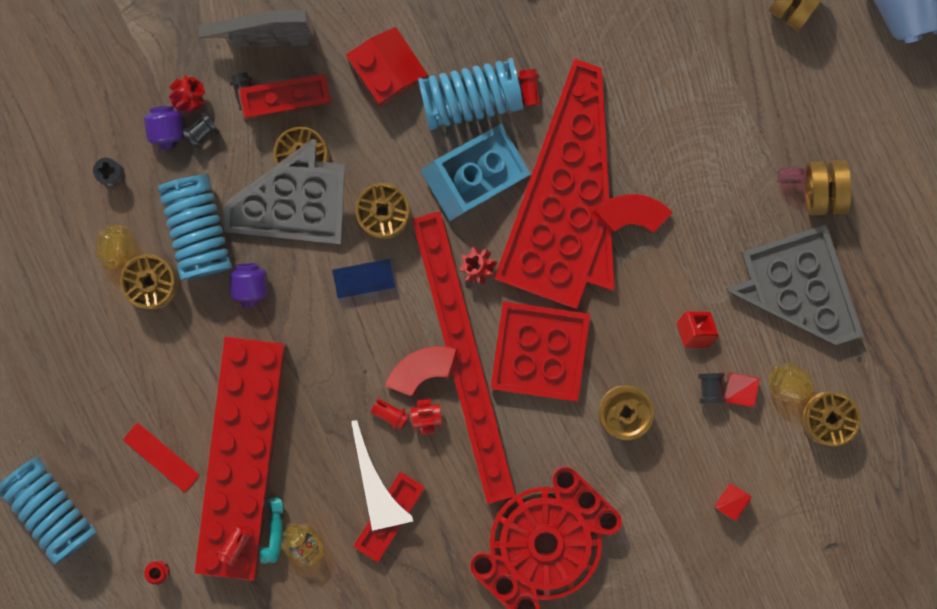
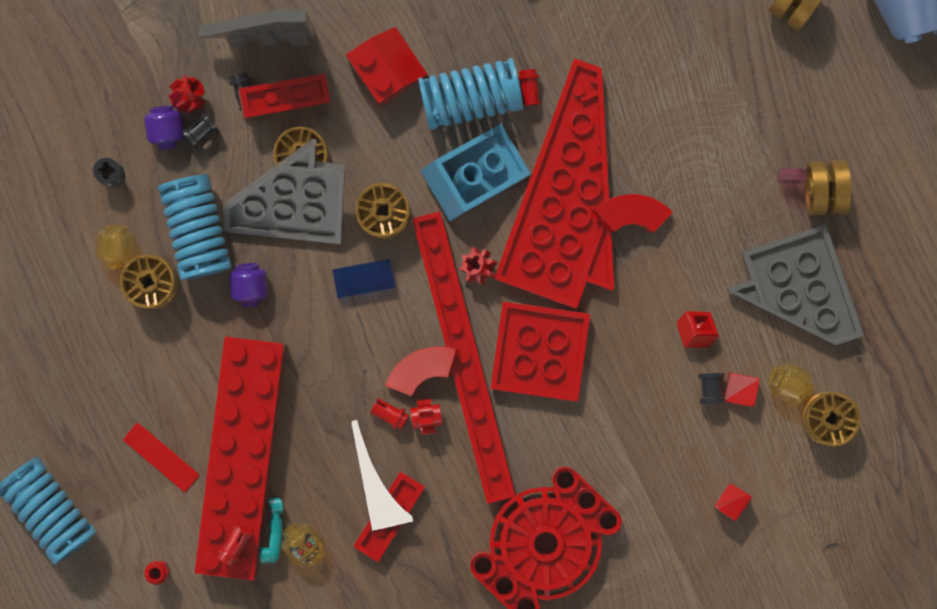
(639, 419): pearl gold wheel -> none

